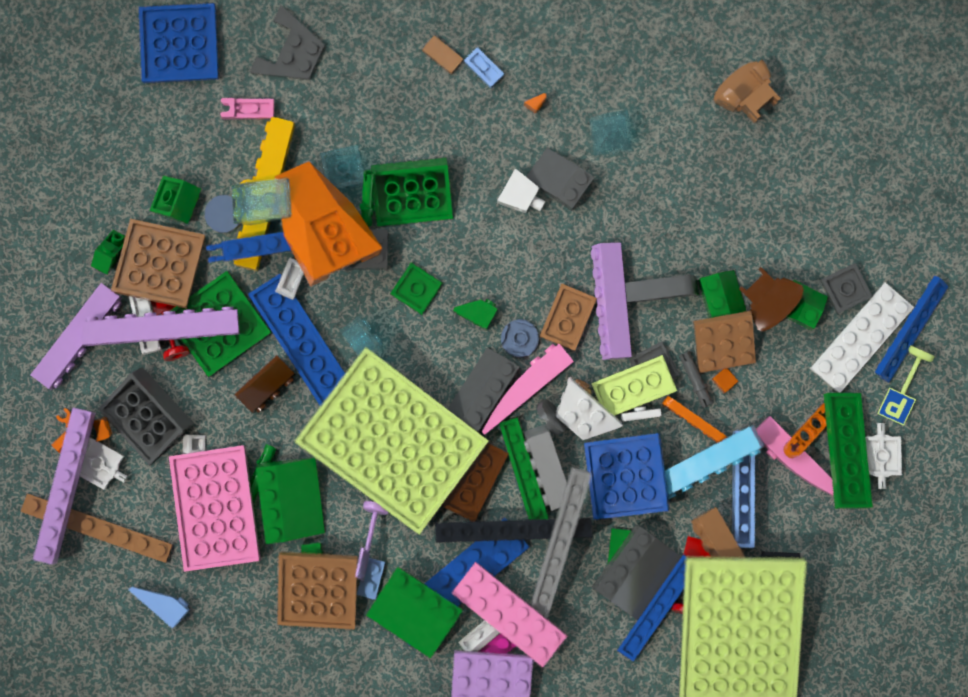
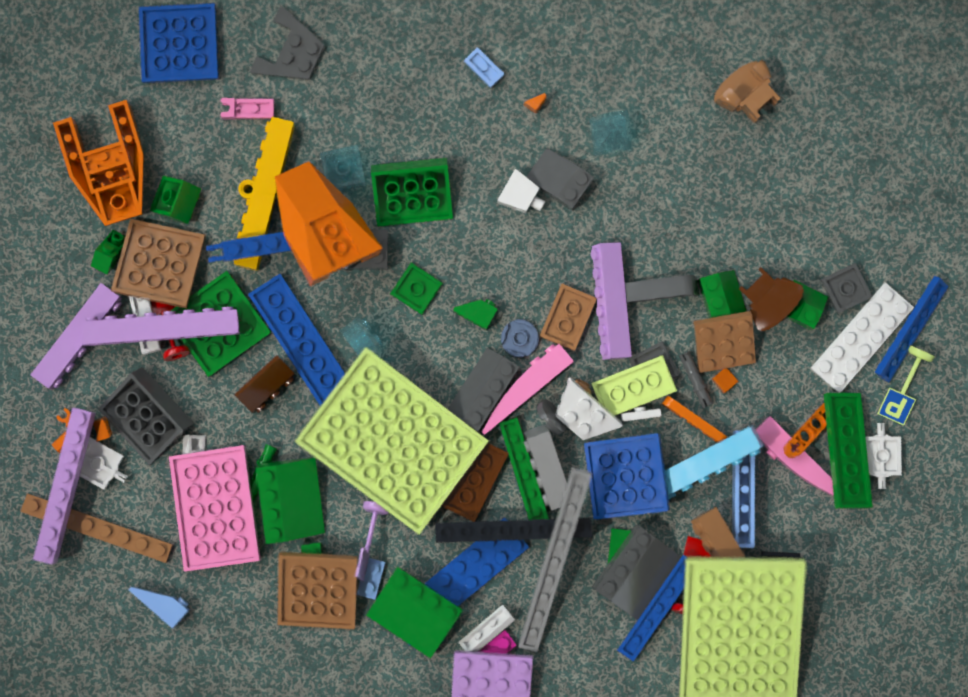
(110, 174): none -> orange wedge
(220, 214): sand blue tile -> none
(261, 201): clear light blue slope -> none
(290, 279): white tile -> none
(367, 206): green pin -> none
(442, 54): medium nougat tile -> none
(509, 614): bright pink plate -> none

